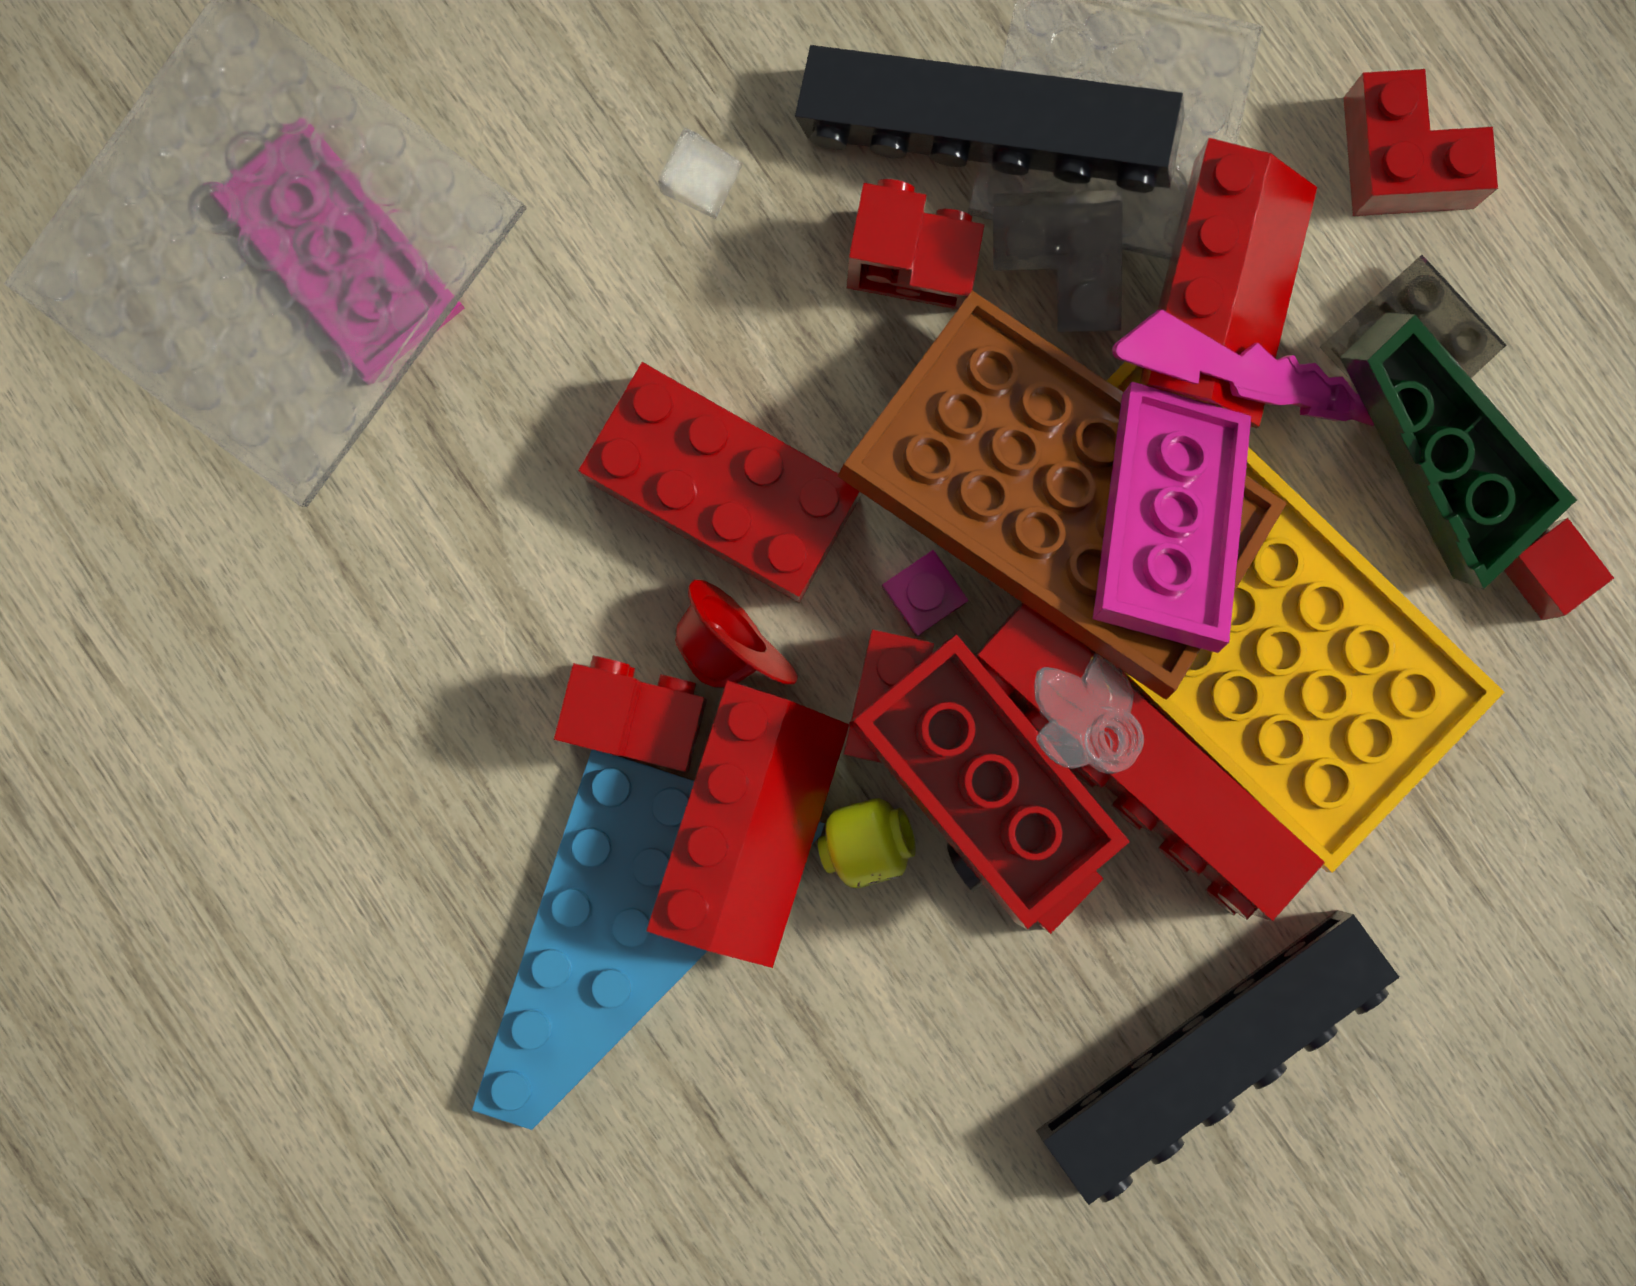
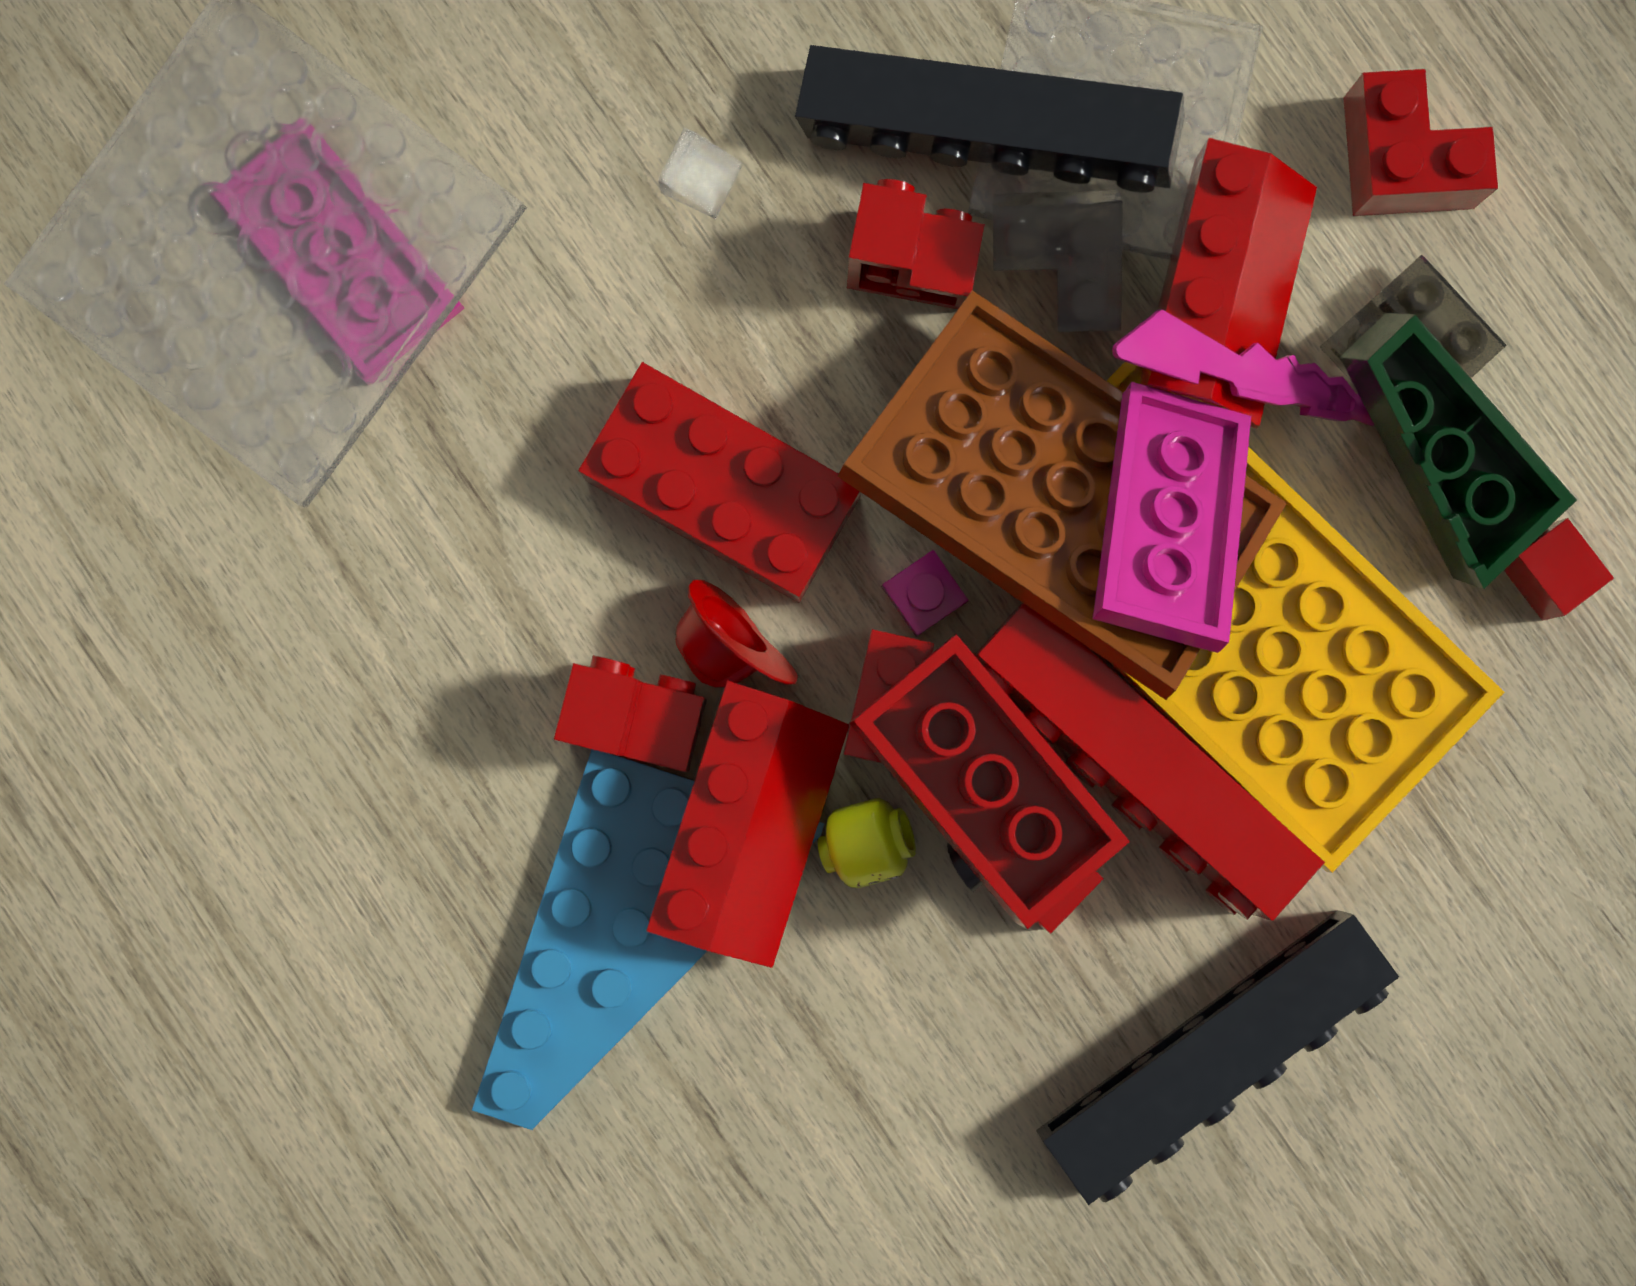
(1083, 711): clear plate -> none

